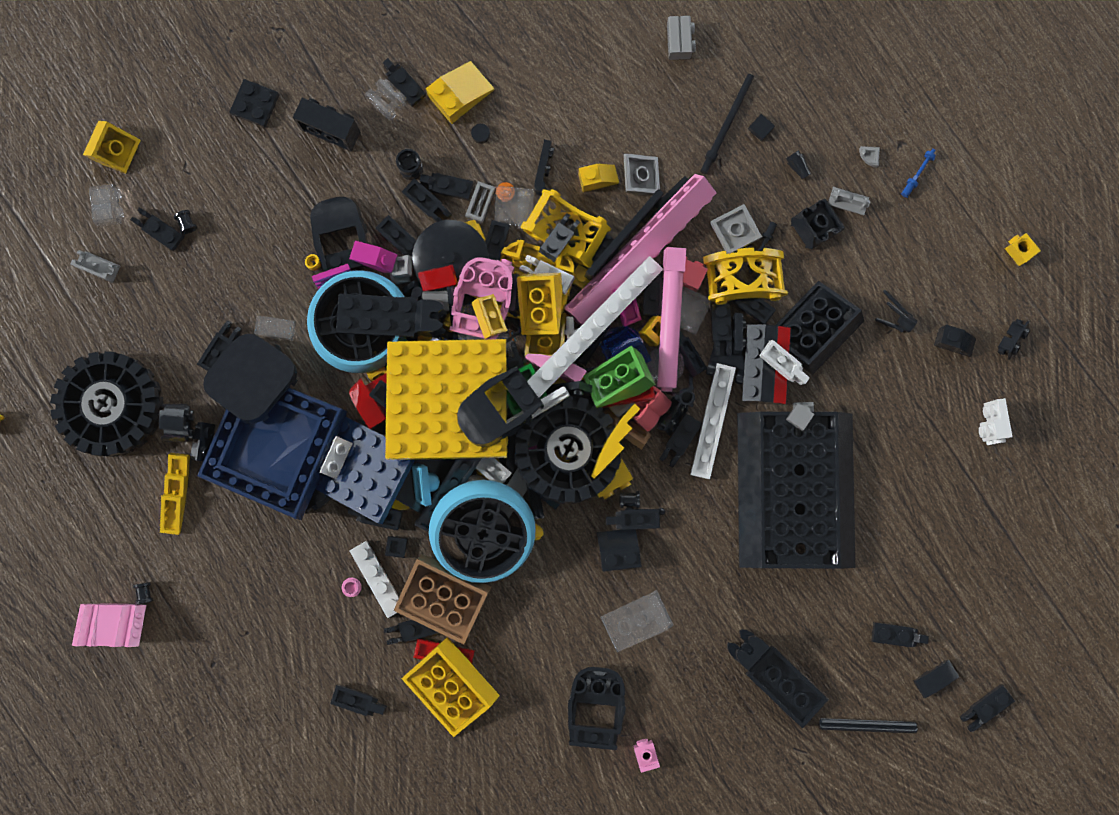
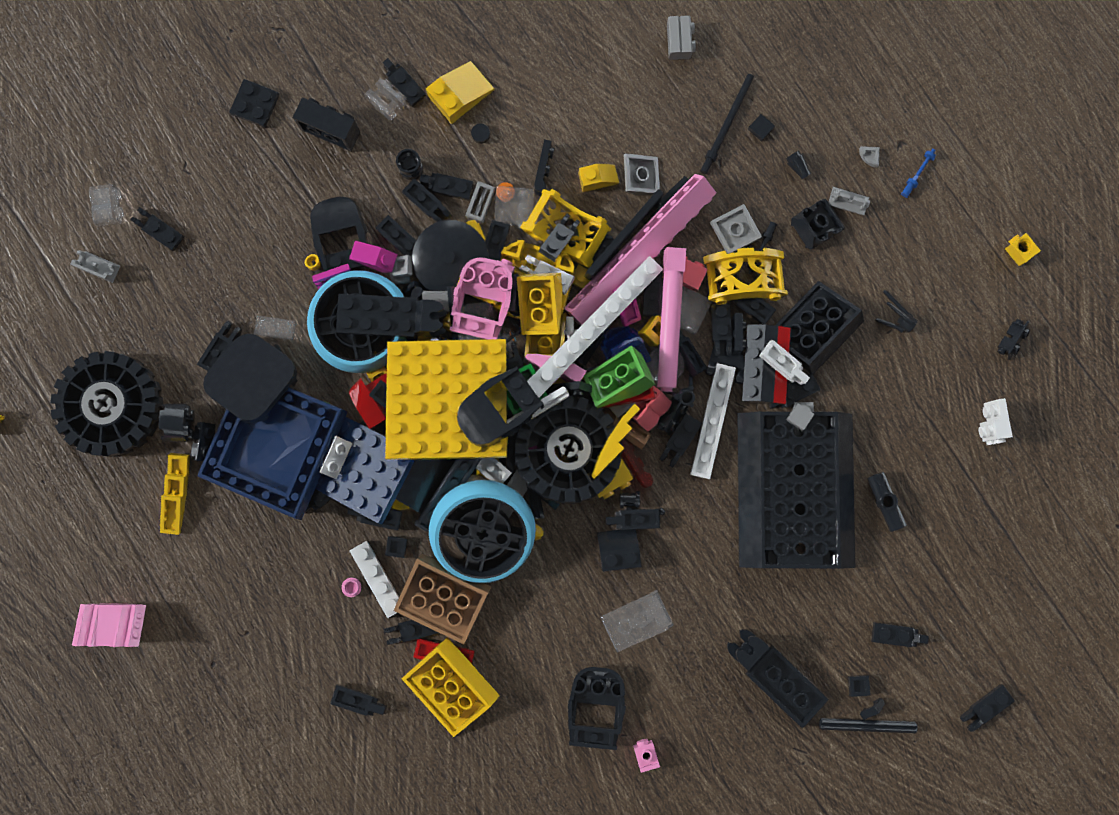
(111, 146): yellow slope -> none
(142, 593): black bush -> none
(185, 222): black bush -> none
(424, 483): medium azure tile -> none
(438, 278): red slope -> none
(489, 316): yellow slope -> none
(636, 464): none -> clear red hinge
(797, 392): none -> black hinge
(859, 685): none -> black plate
(875, 709): none -> black tile
(892, 513): none -> black piece
(936, 679): black slope -> none
(955, 340): black slope -> none

